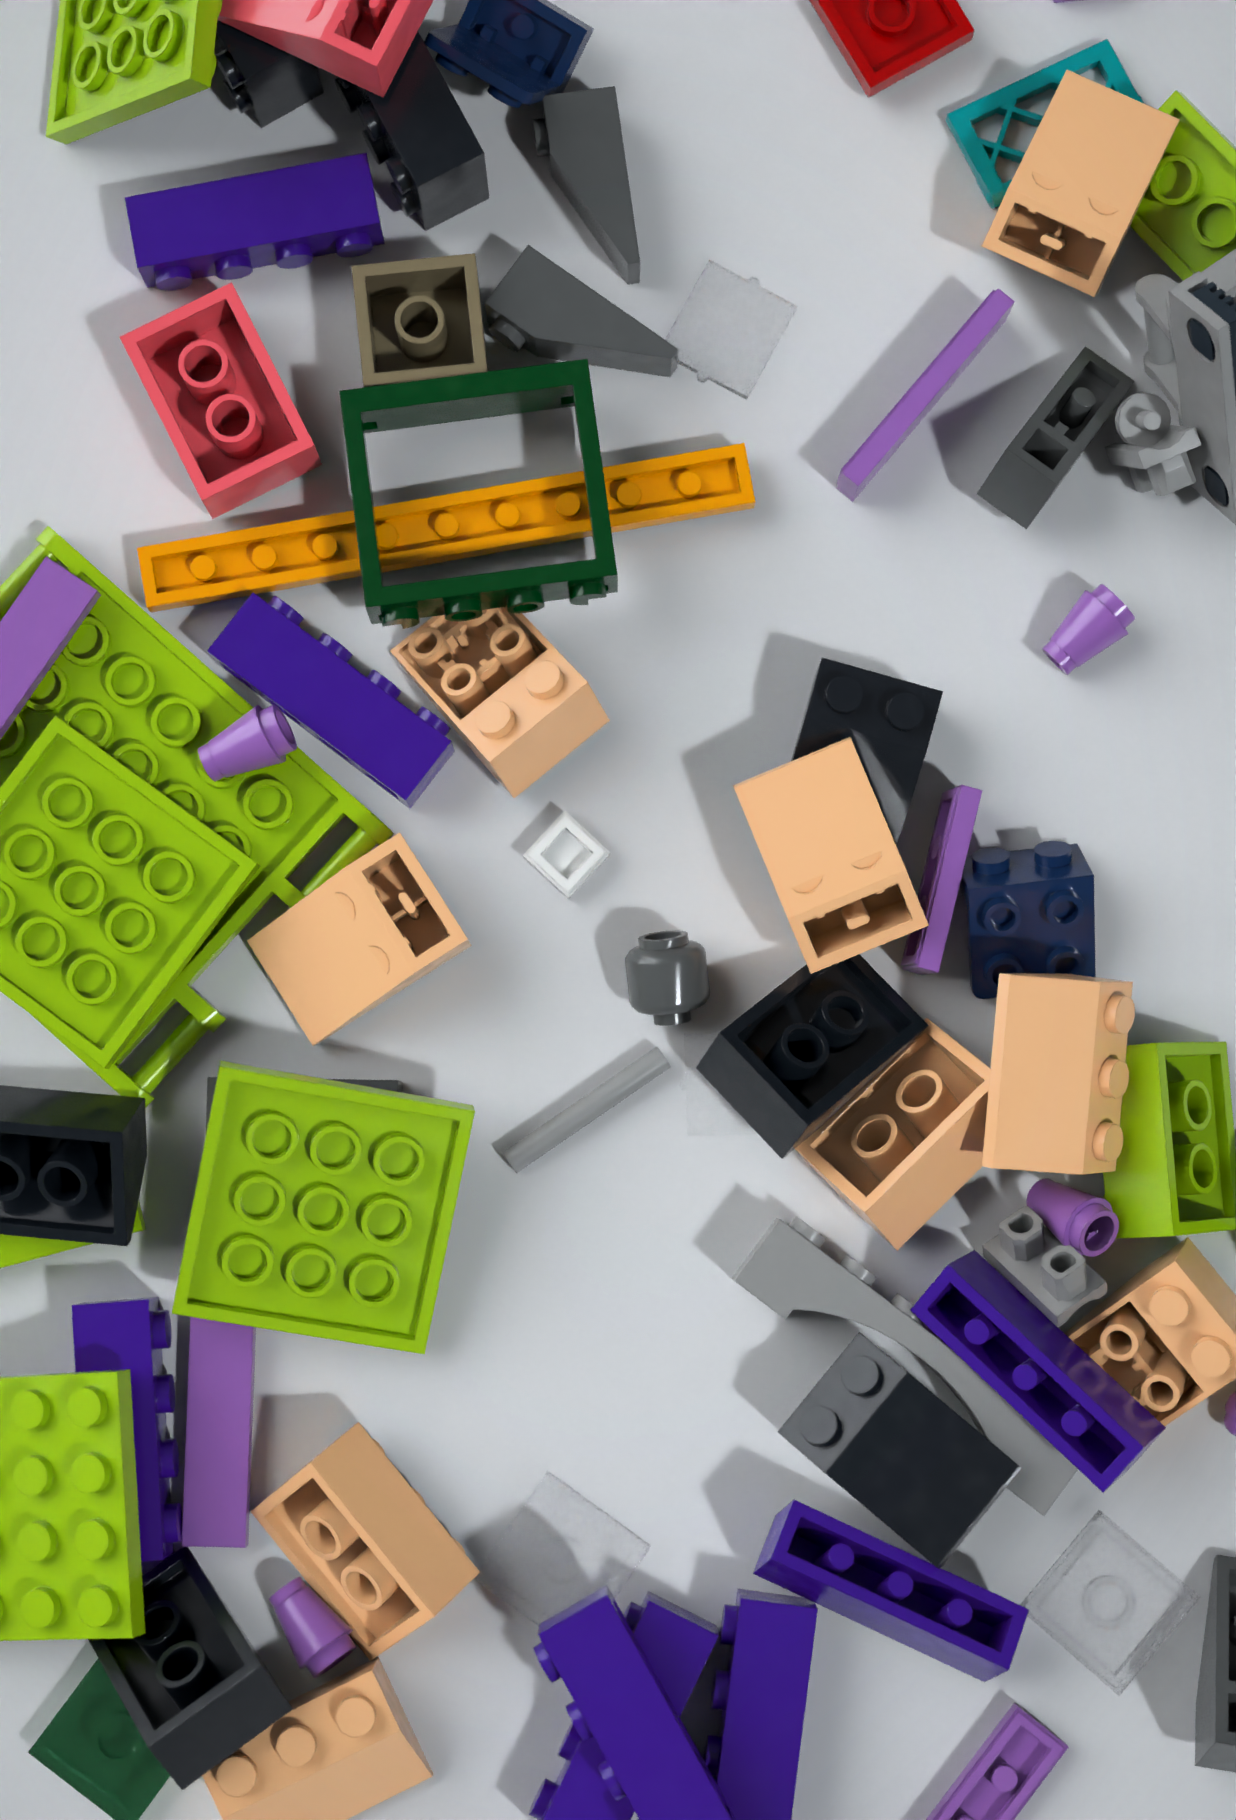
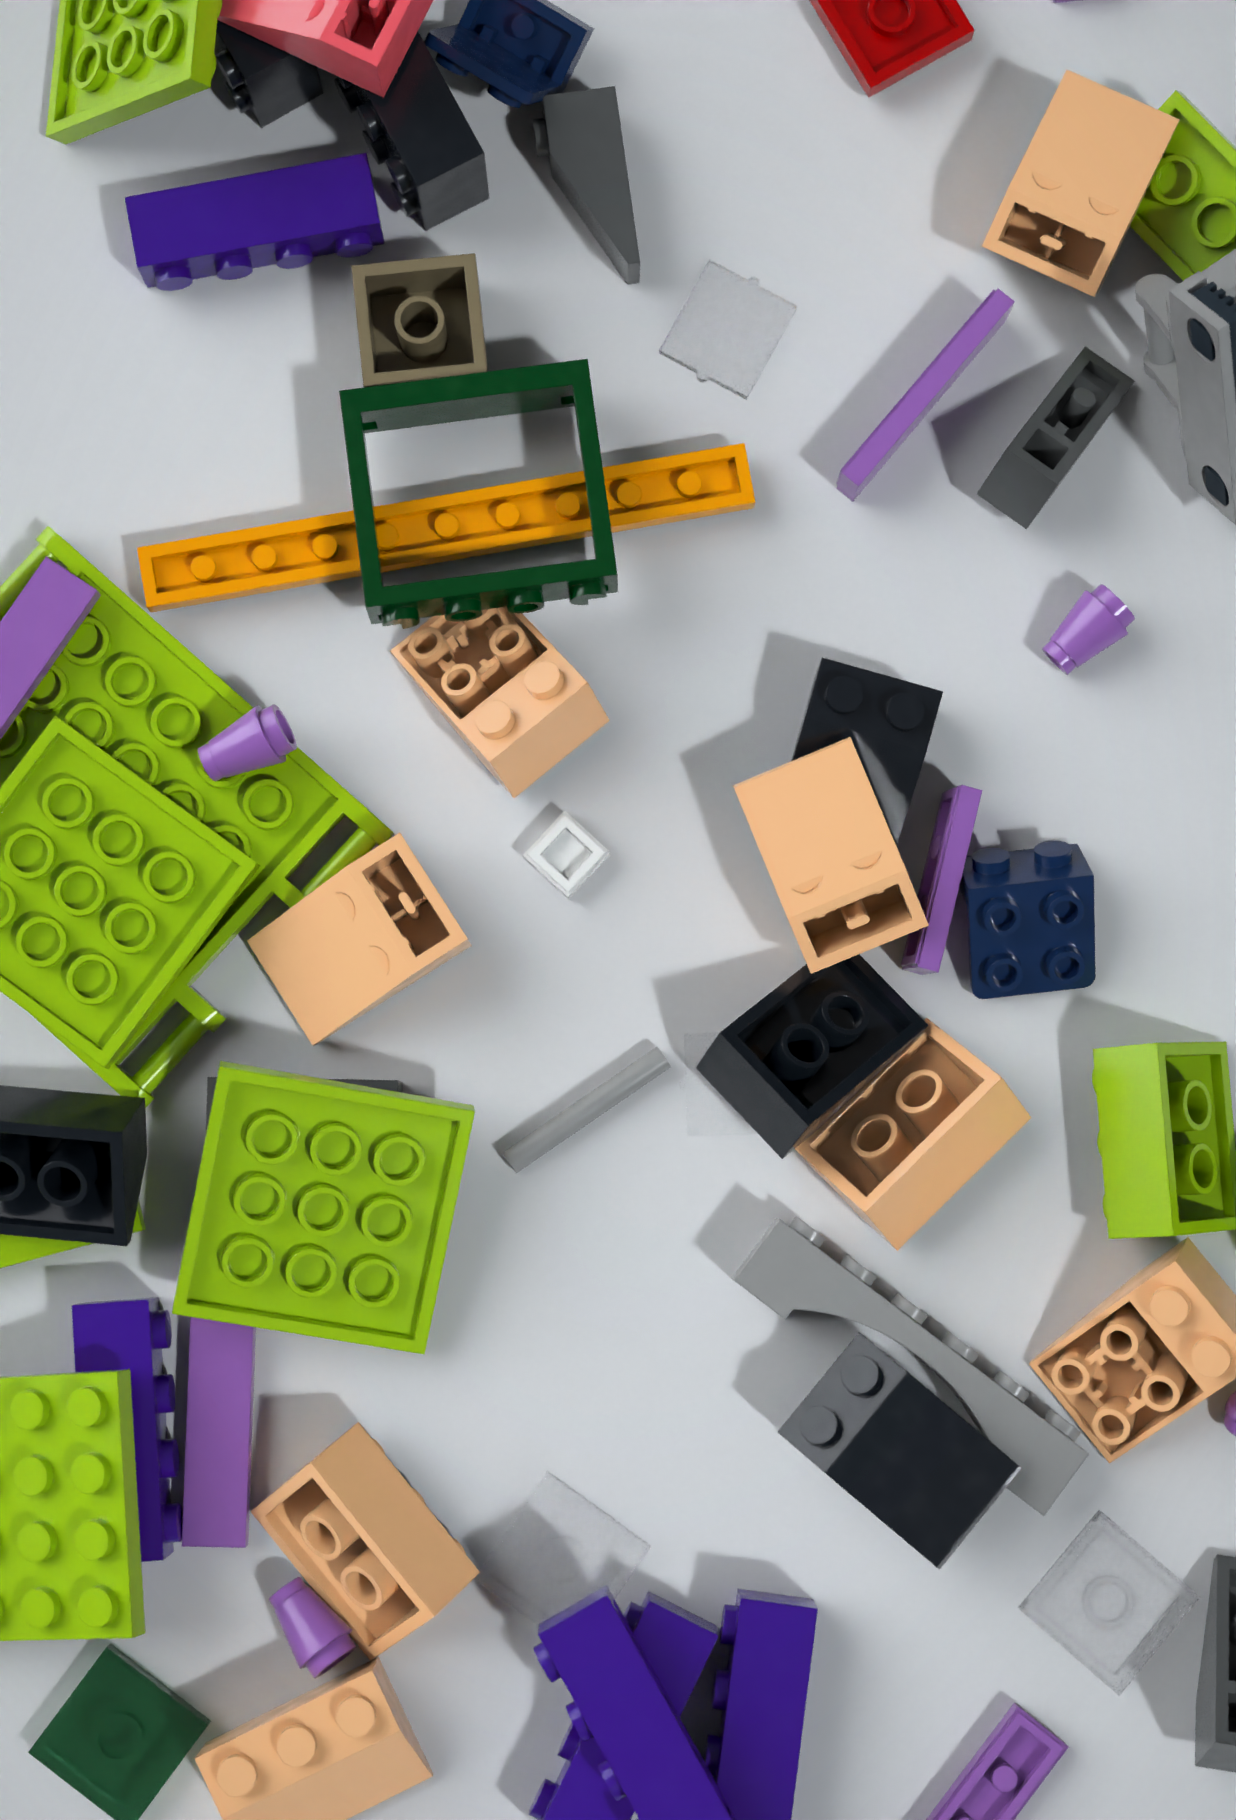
(192, 1675): black slope -> none
(221, 400): coral brick -> none
(332, 699): dark purple brick -> none
(568, 321): dark grey slope -> none
(667, 976): dark grey head -> none
(891, 1591): dark purple brick -> none
(1004, 102): teal window -> none
(1037, 1369): dark purple brick -> none
(1043, 1268): light grey hips -> none
(1058, 1073): light nougat slope -> none
(1074, 1216): medium lavender cone -> none
(1155, 448): light grey hips -> none

